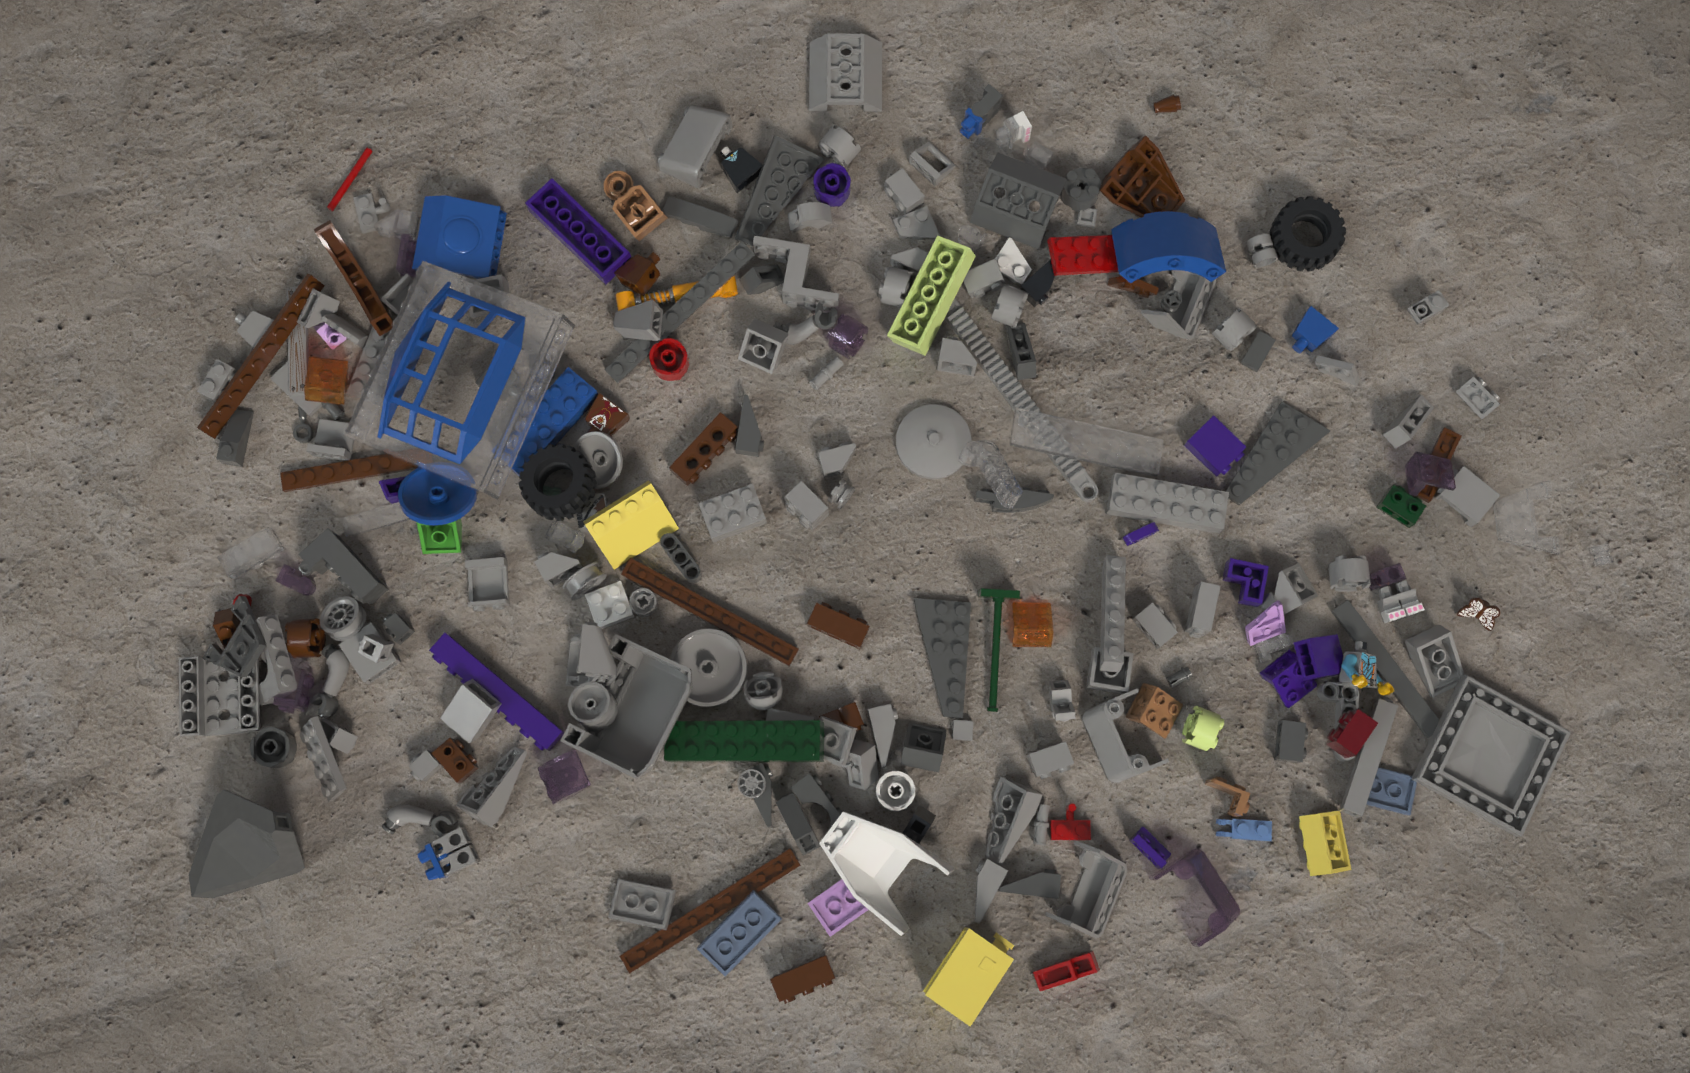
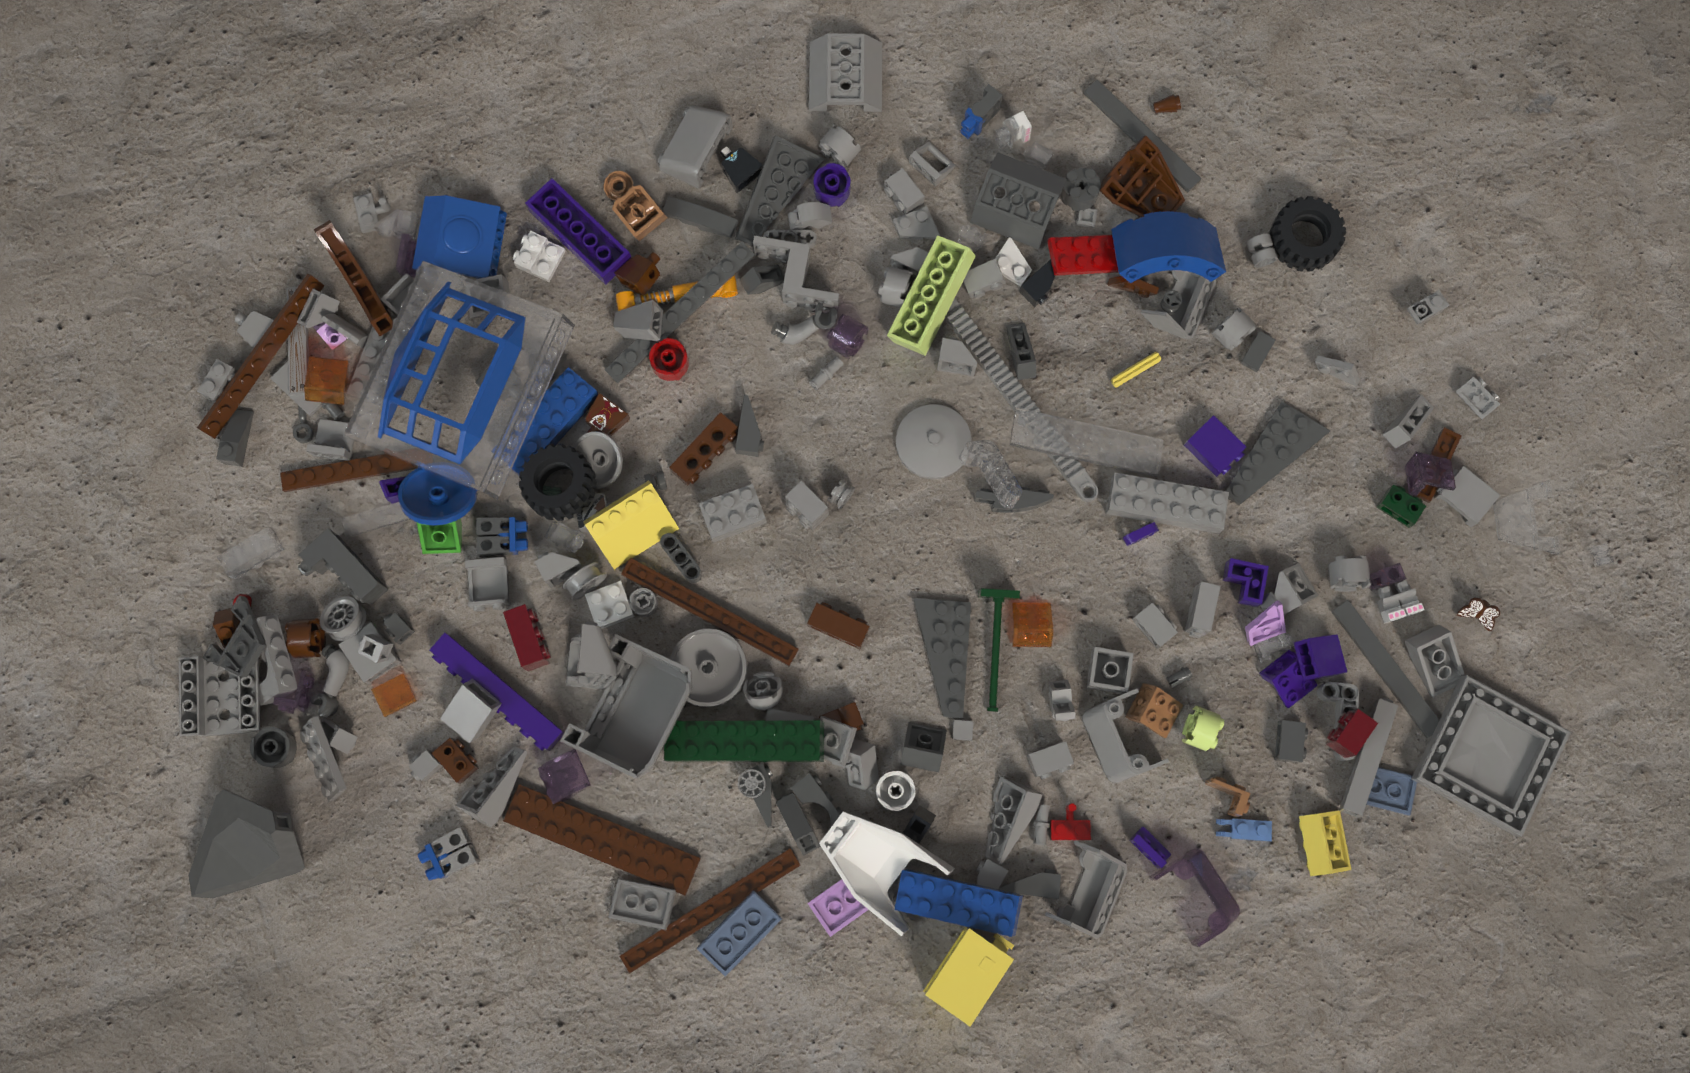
(300, 584): clear purple leg -> none
(349, 179): red bar -> none
(394, 695): none -> clear orange piece
(407, 813): piece -> none
(500, 536): none -> dark grey hips
(527, 637): none -> dark red brick
(538, 256): none -> white plate
(593, 706): light grey wheel -> none
(602, 840): none -> reddish brown plate
(660, 480): none -> dark grey wheel
(763, 346): light grey brick -> none
(803, 233): none -> light grey beam
(803, 979): reddish brown brick -> none
(836, 460): light grey slope -> none
(883, 724): light grey slope -> none
(958, 902): none -> blue brick
(1009, 305): light grey brick -> none
(1066, 971): red slope -> none
(1112, 614): light grey brick -> none
(1136, 129): none -> dark grey tile
(1136, 369): none -> light yellow axle
(1312, 331): blue torso -> none
(1360, 670): torso -> none

